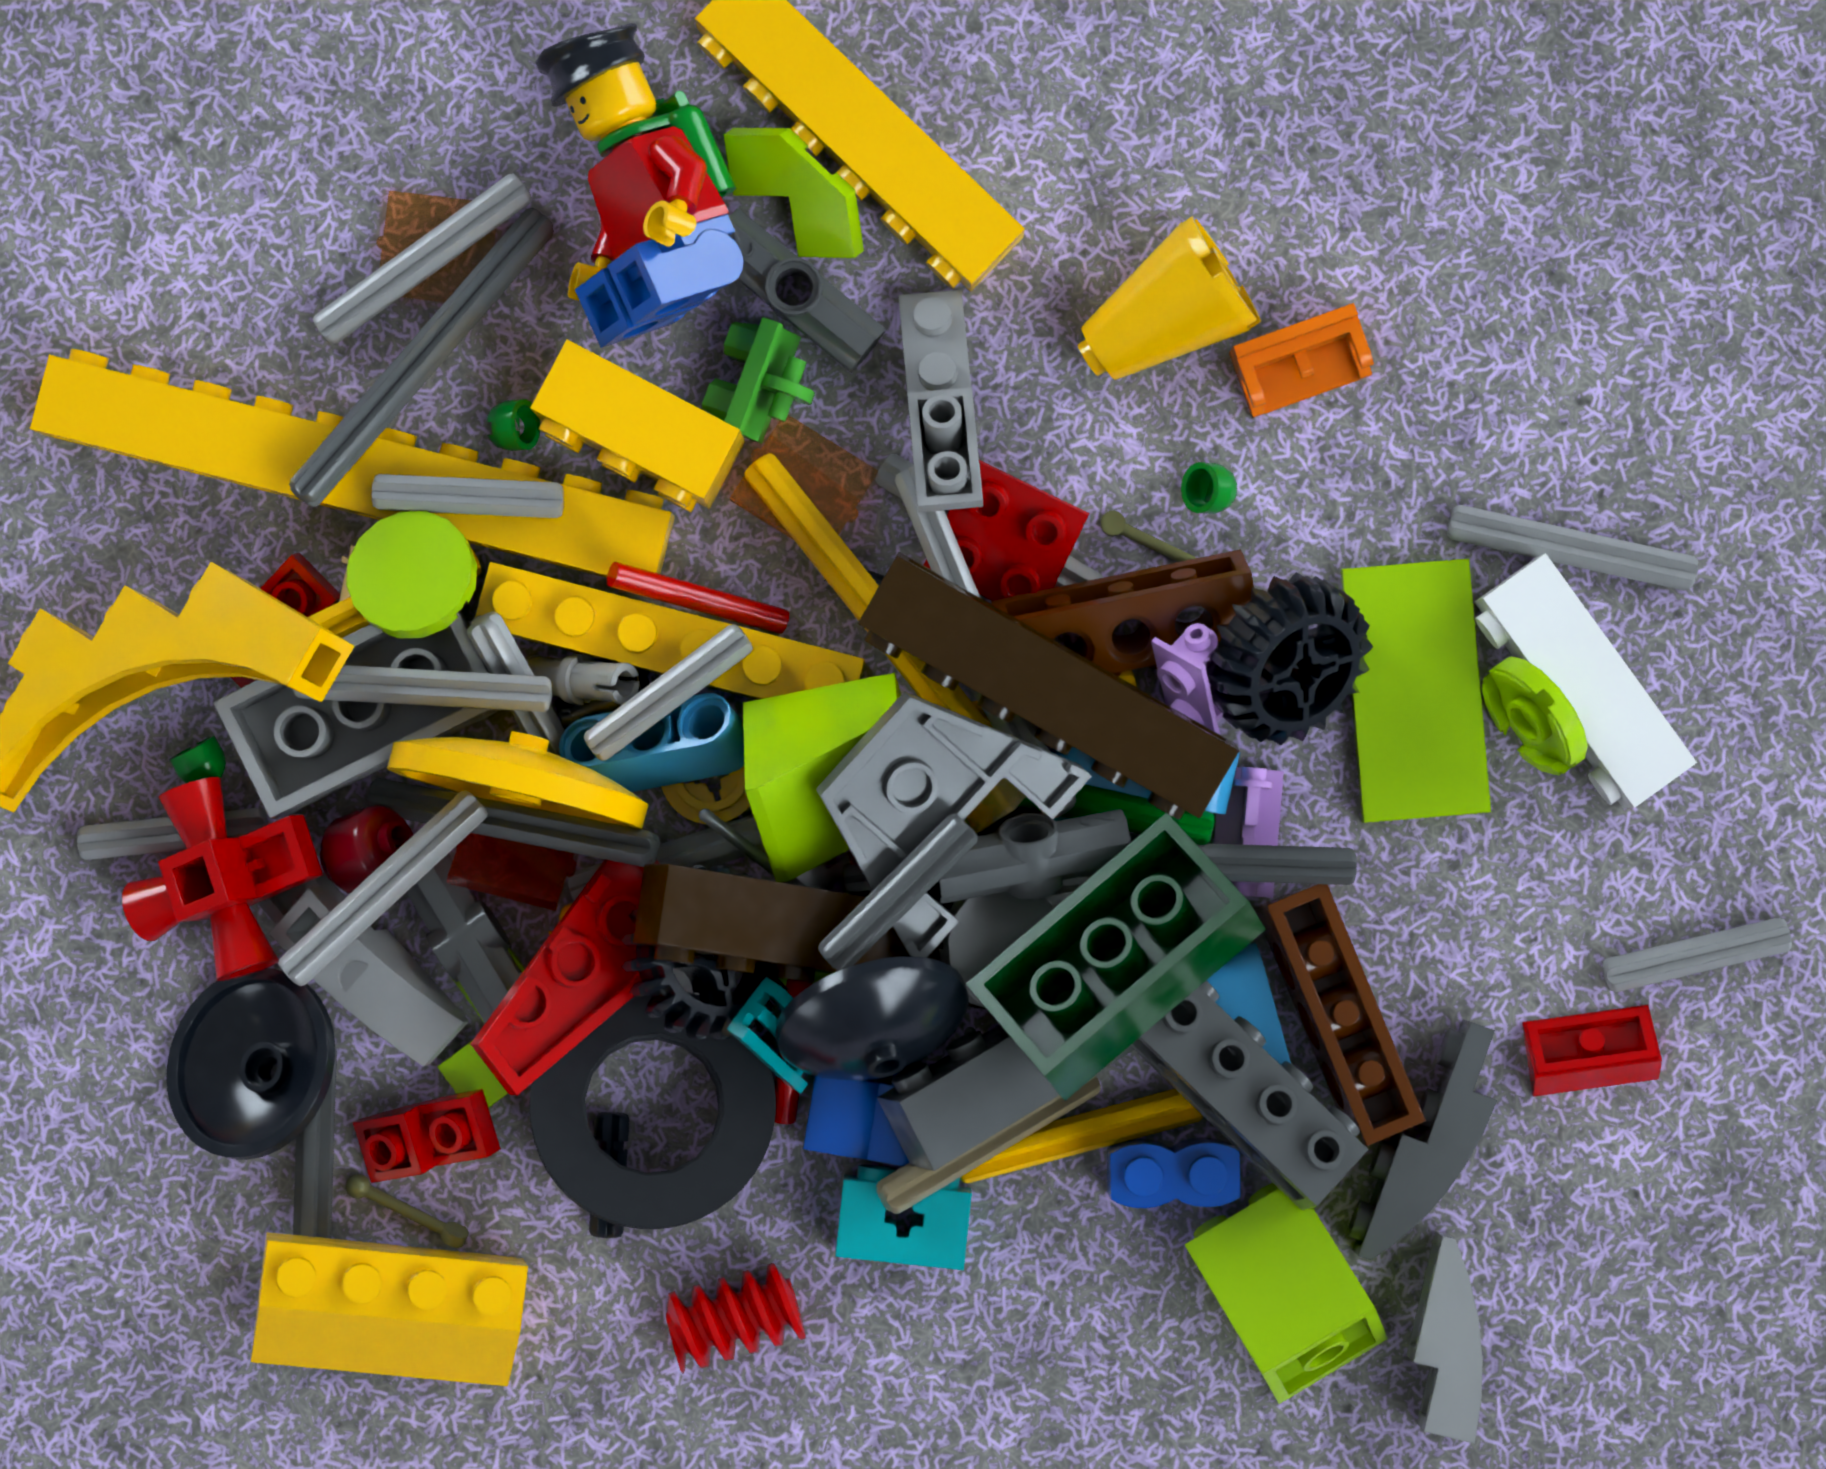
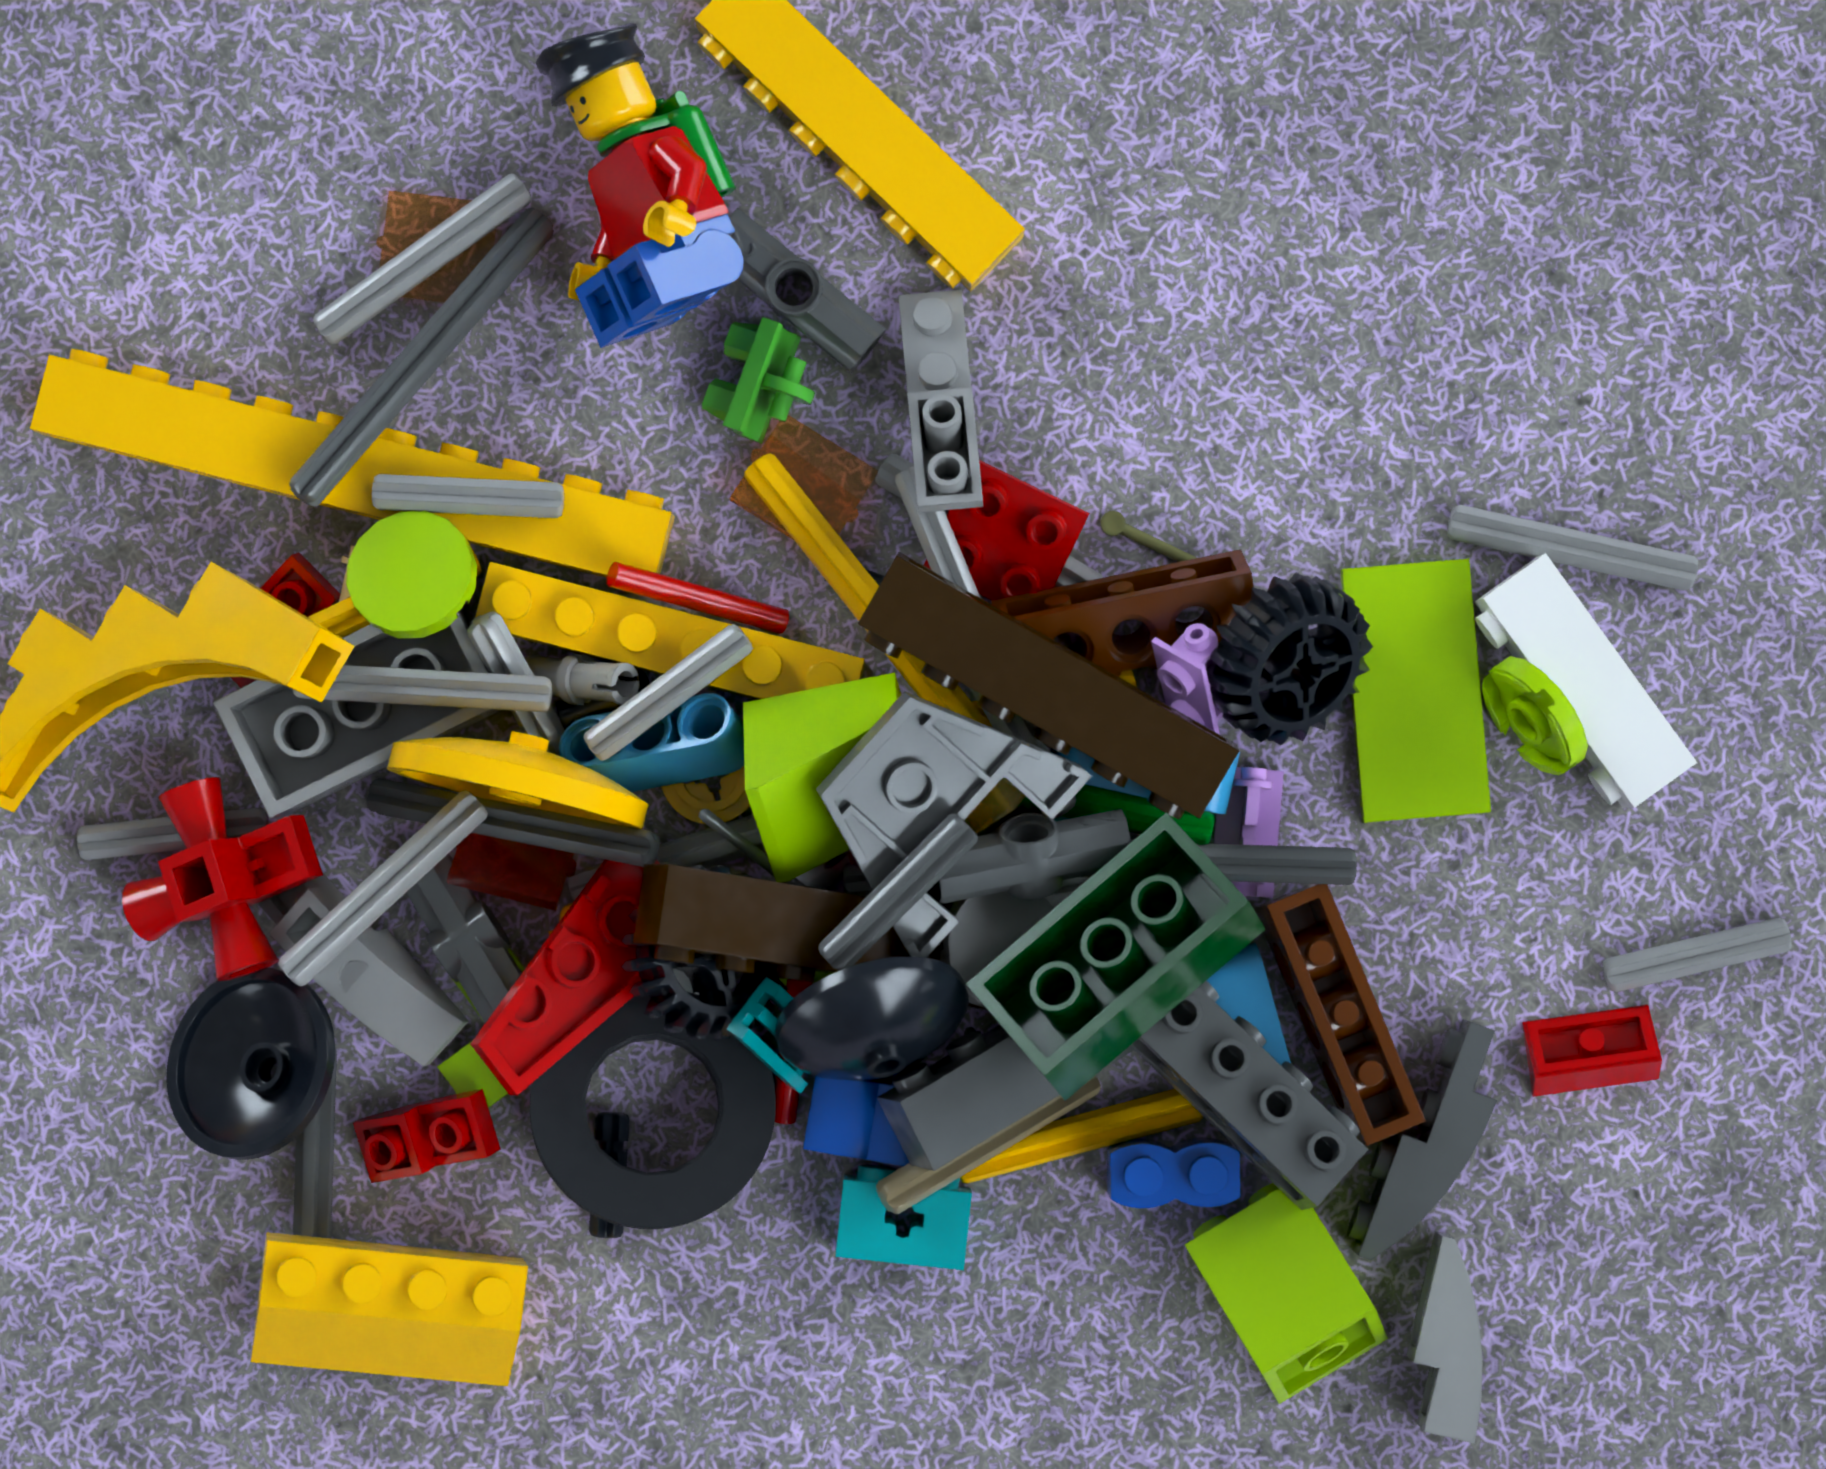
(201, 761): green hinge -> none
(360, 843): dark red head -> none
(451, 1232): olive hinge -> none
(503, 425): green hinge -> none
(636, 427): yellow brick -> none
(733, 1317): red piece -> none
(820, 203): lime tile -> none
(1168, 307): yellow cone -> none
(1208, 488): green hinge -> none
(1302, 360): orange hinge -> none

